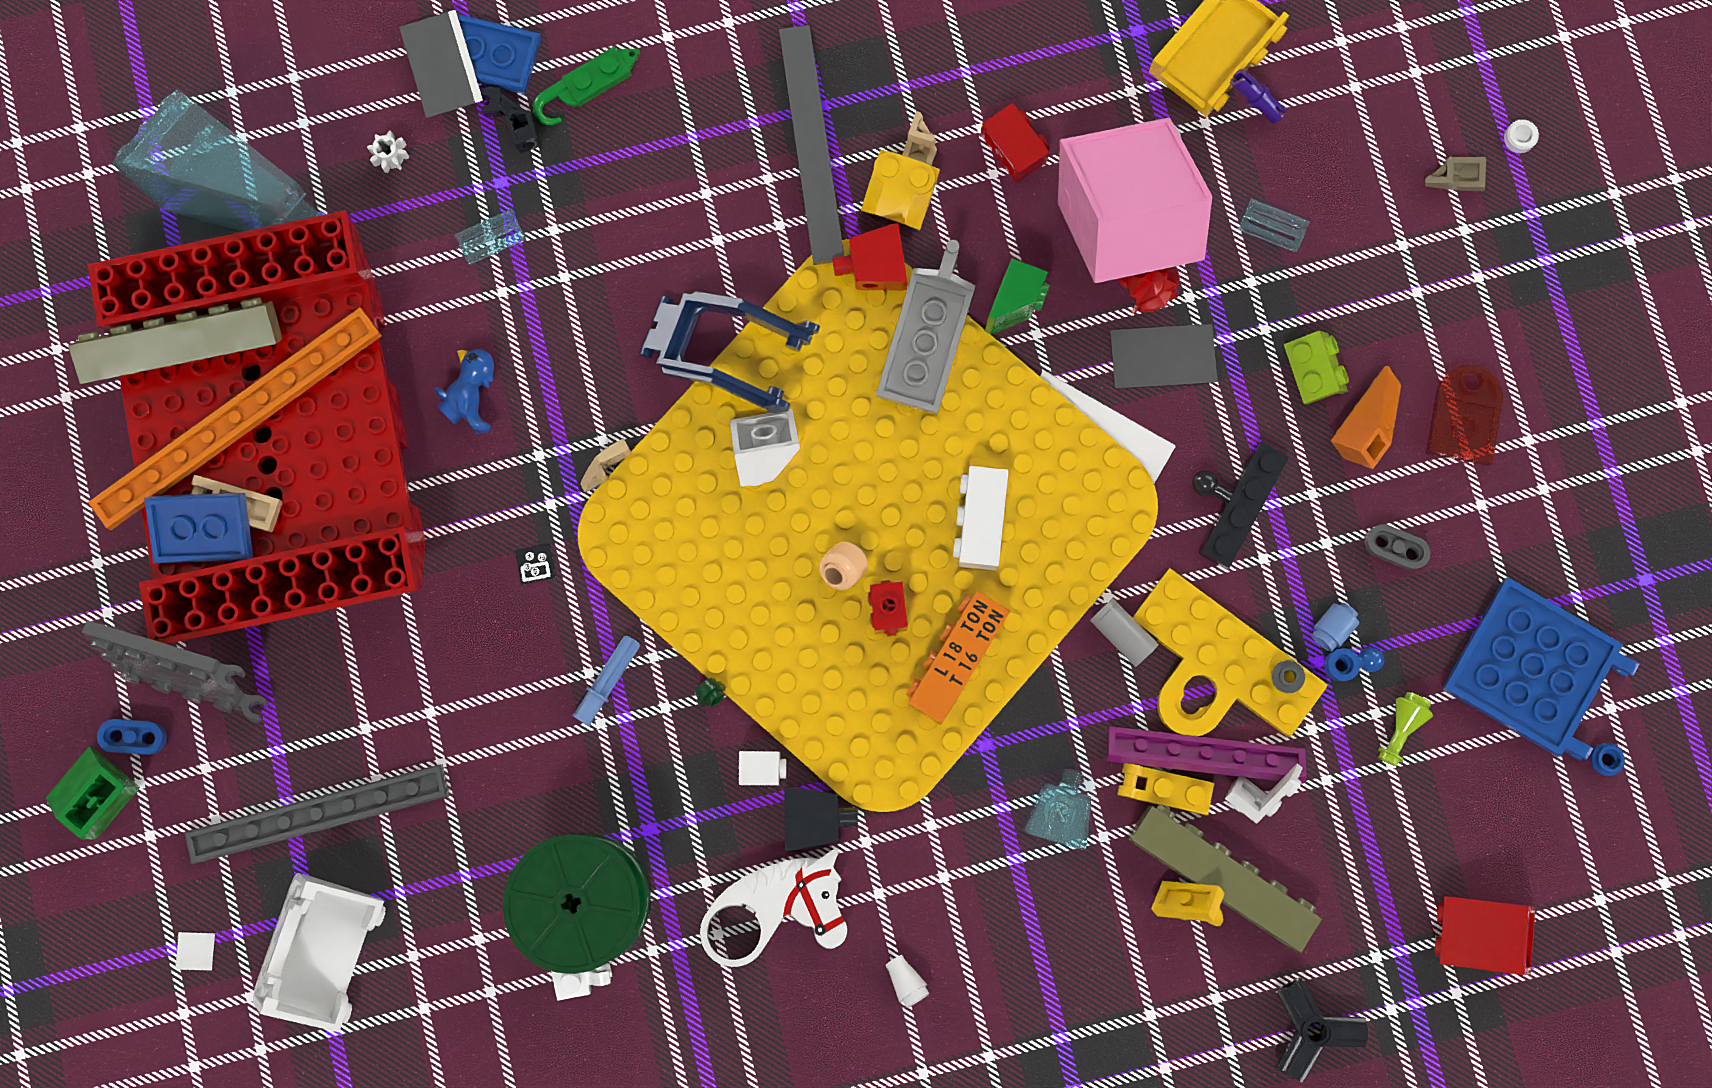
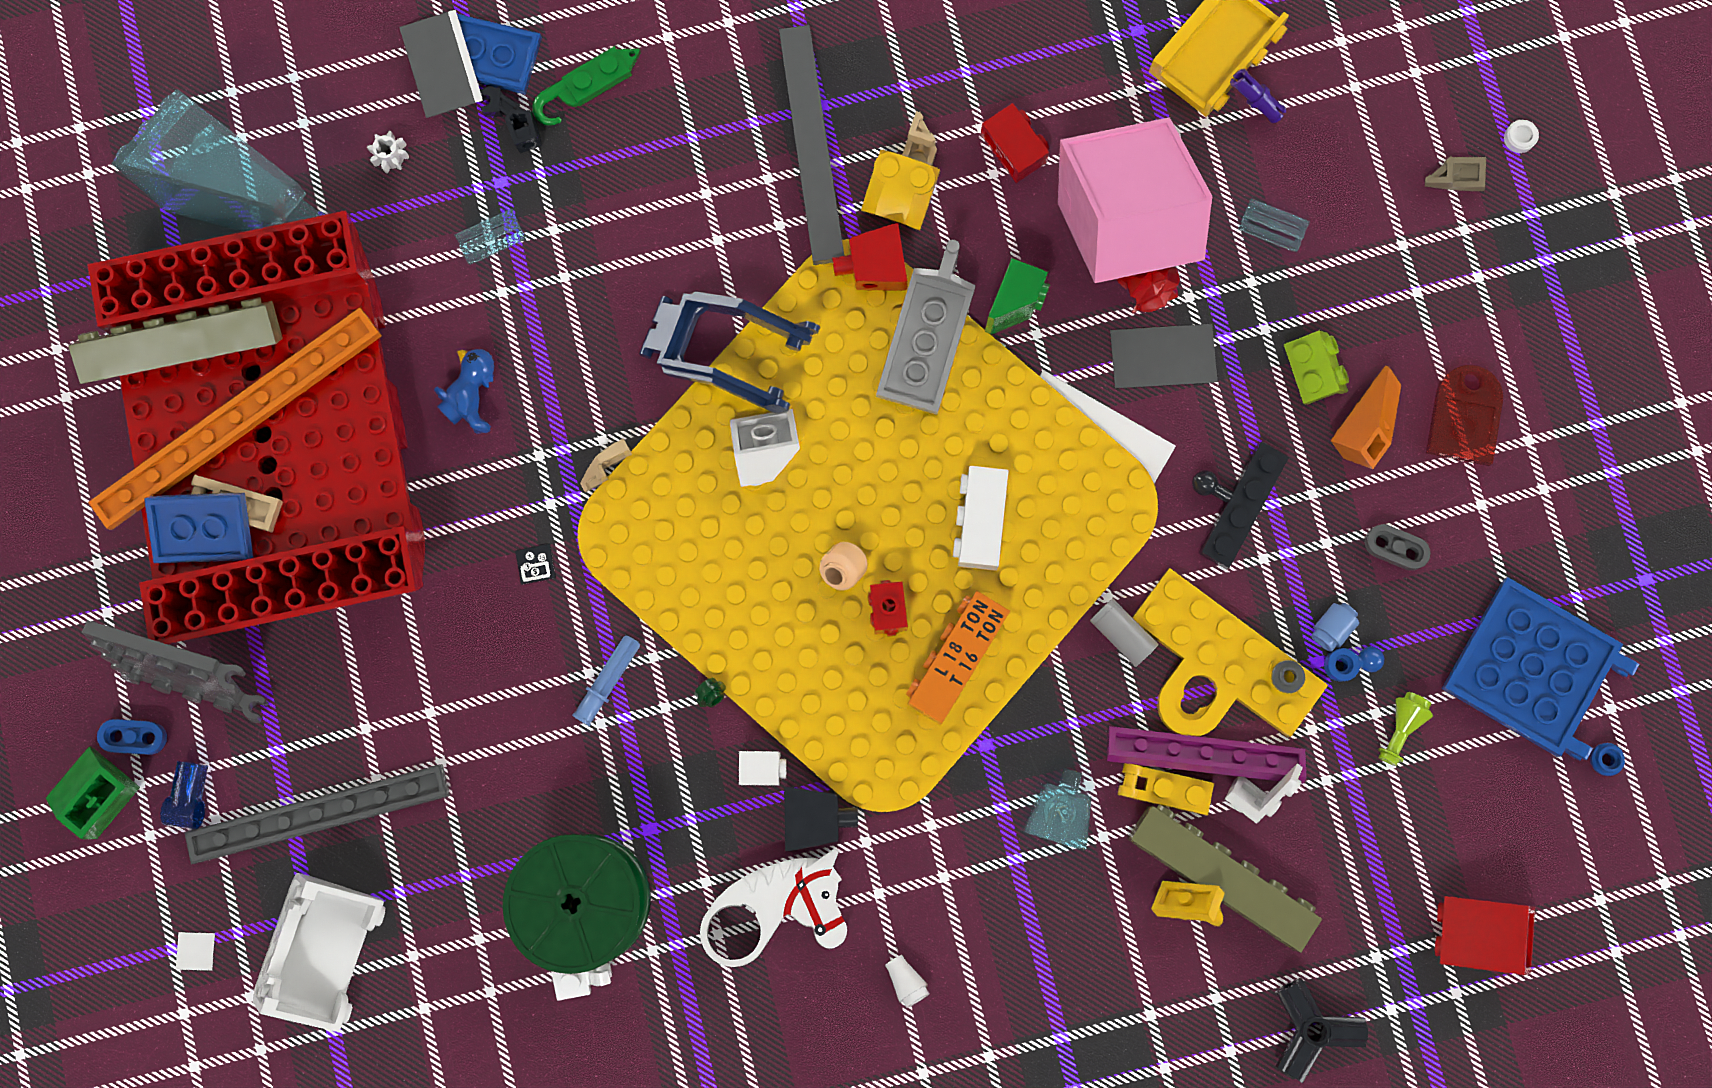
(185, 804): none -> clear blue piece

